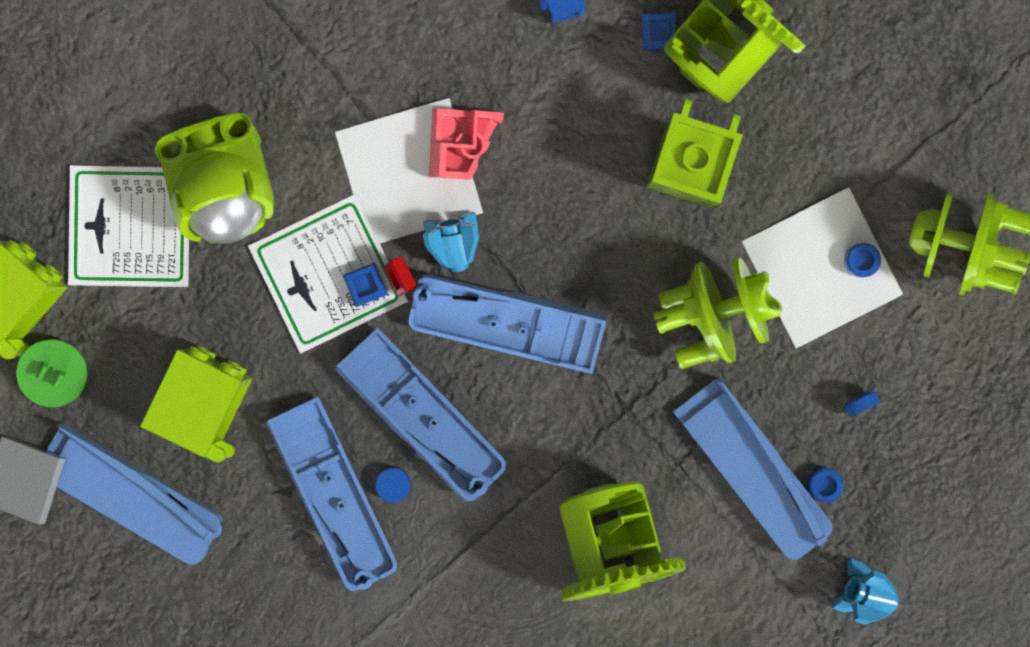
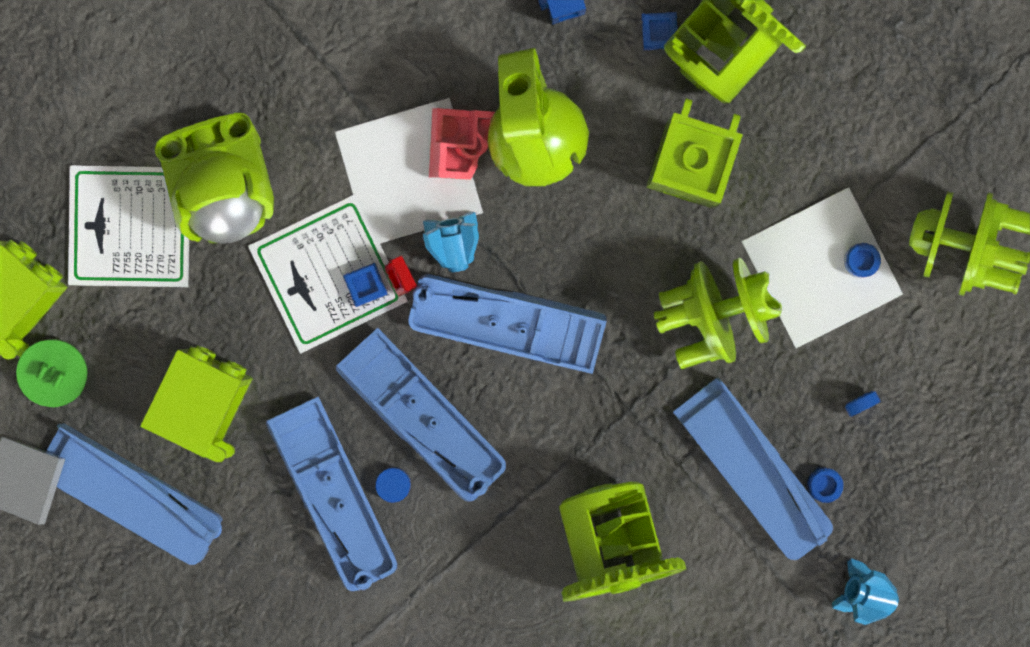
(534, 126): none -> lime piece

